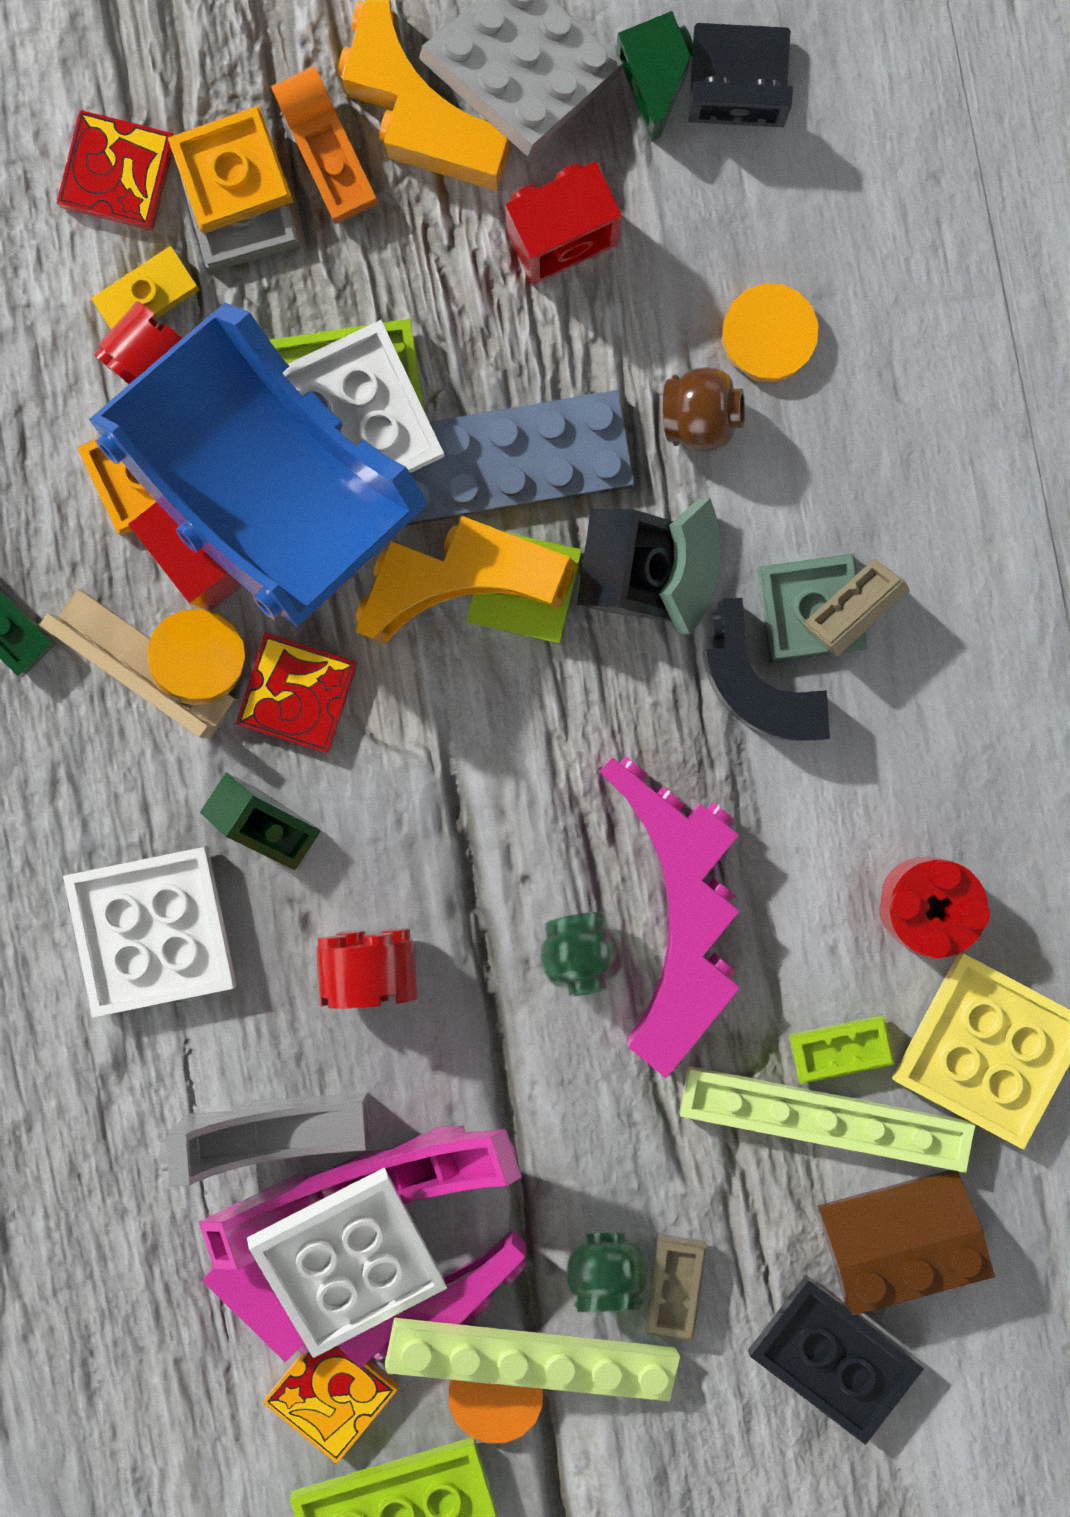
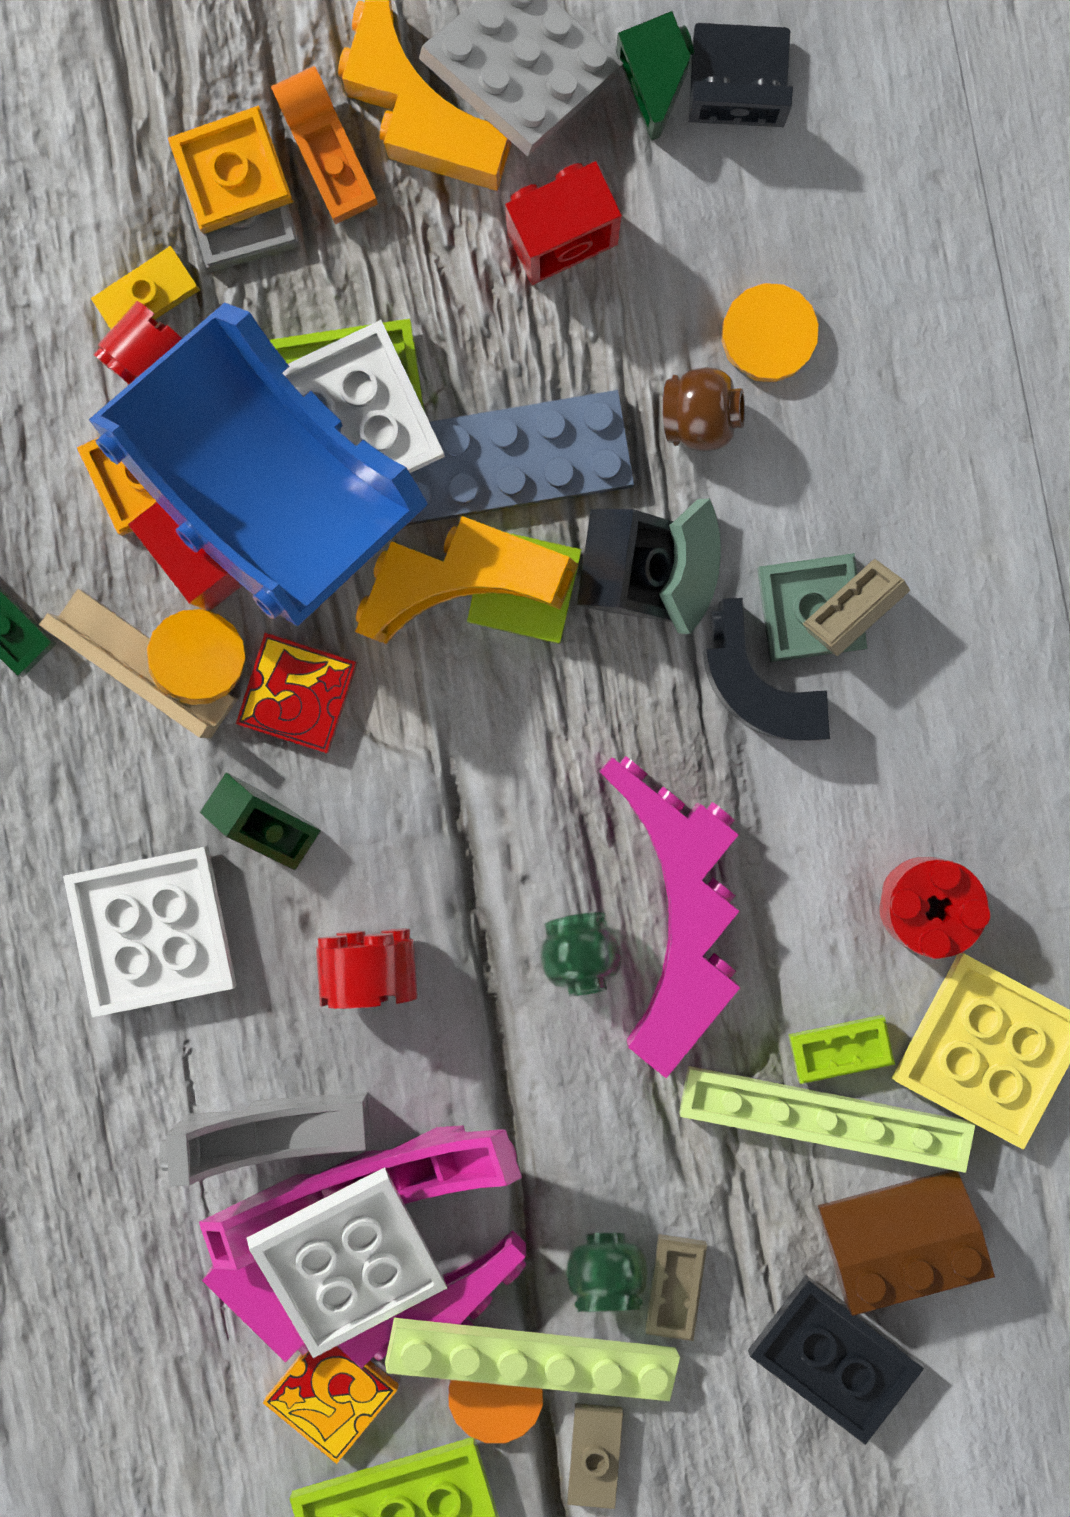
(115, 170): tile -> none
(595, 1456): none -> dark tan plate

